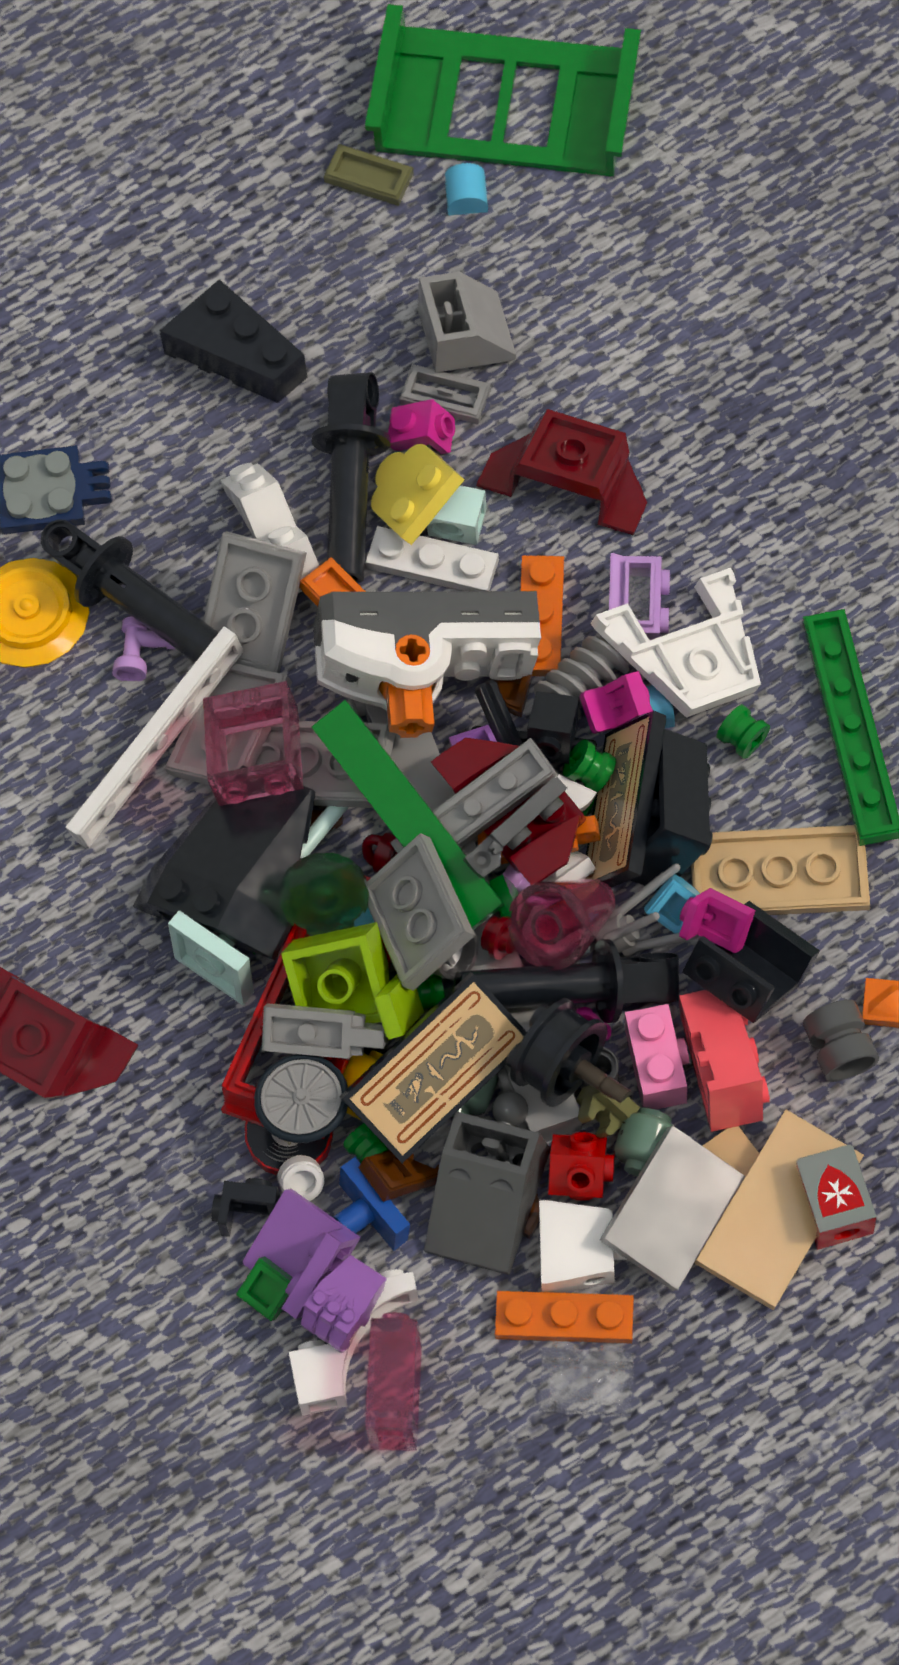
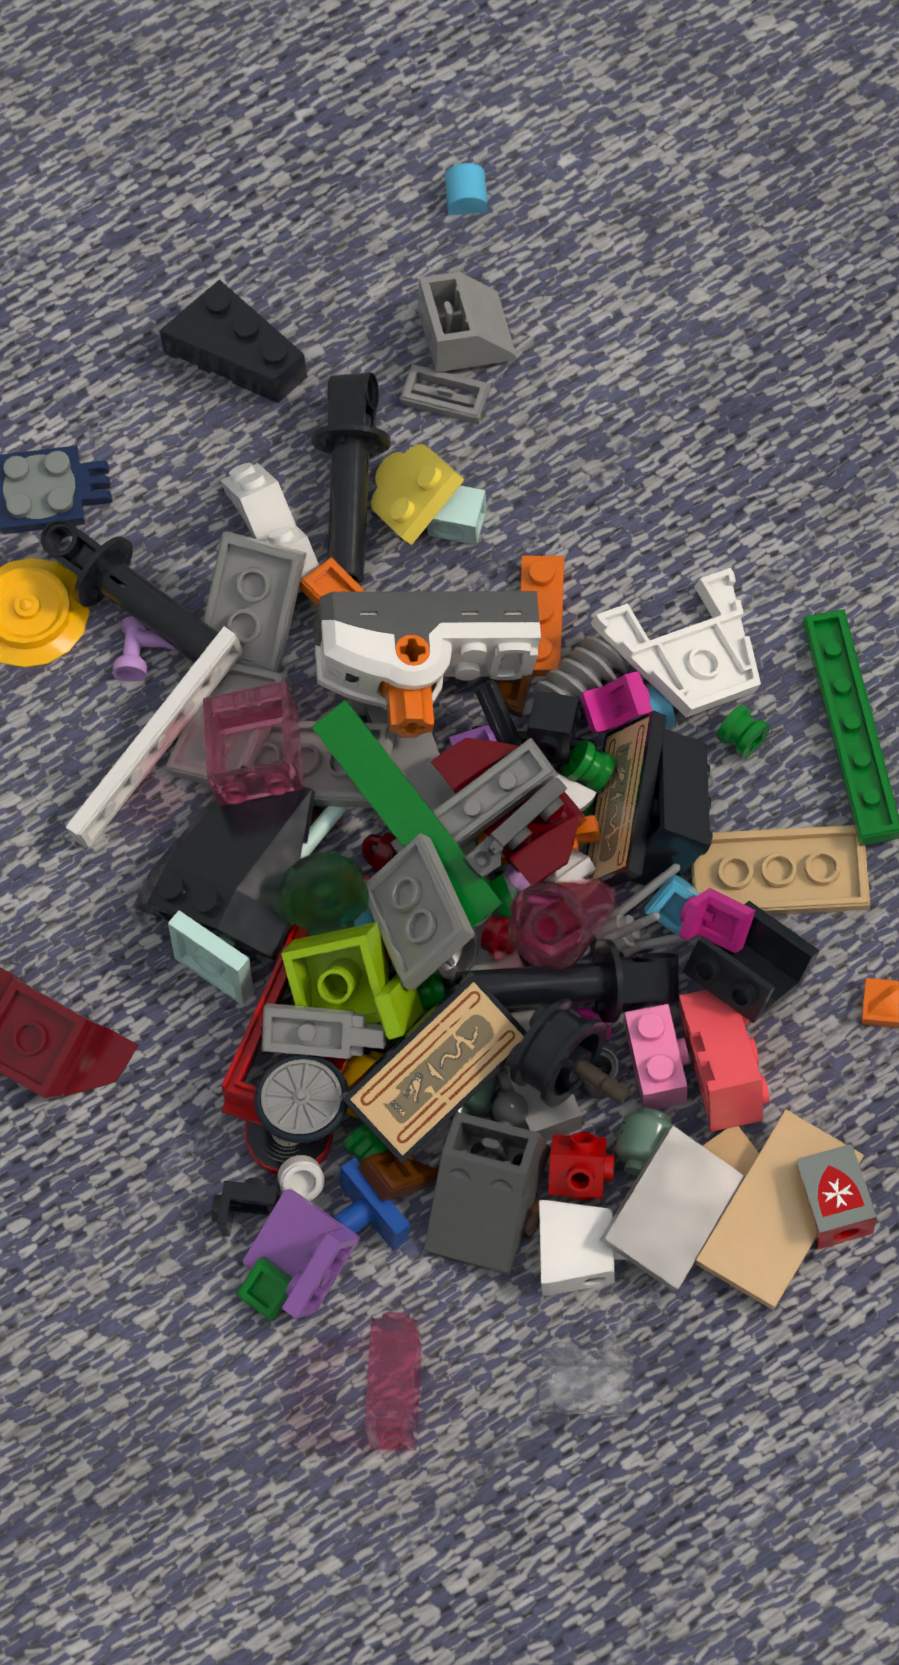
(322, 1370): white arch -> none
(343, 1302): medium lavender hand -> none
(368, 174): olive tile -> none
(419, 82): green piece -> none
(421, 424): dark pink bracket -> none
(432, 561): white plate -> none
(564, 1317): orange plate -> none
(576, 459): dark red piece -> none
(603, 1109): olive tile -> none
(640, 584): lavender window -> none
(842, 1045): dark grey wheel -> none

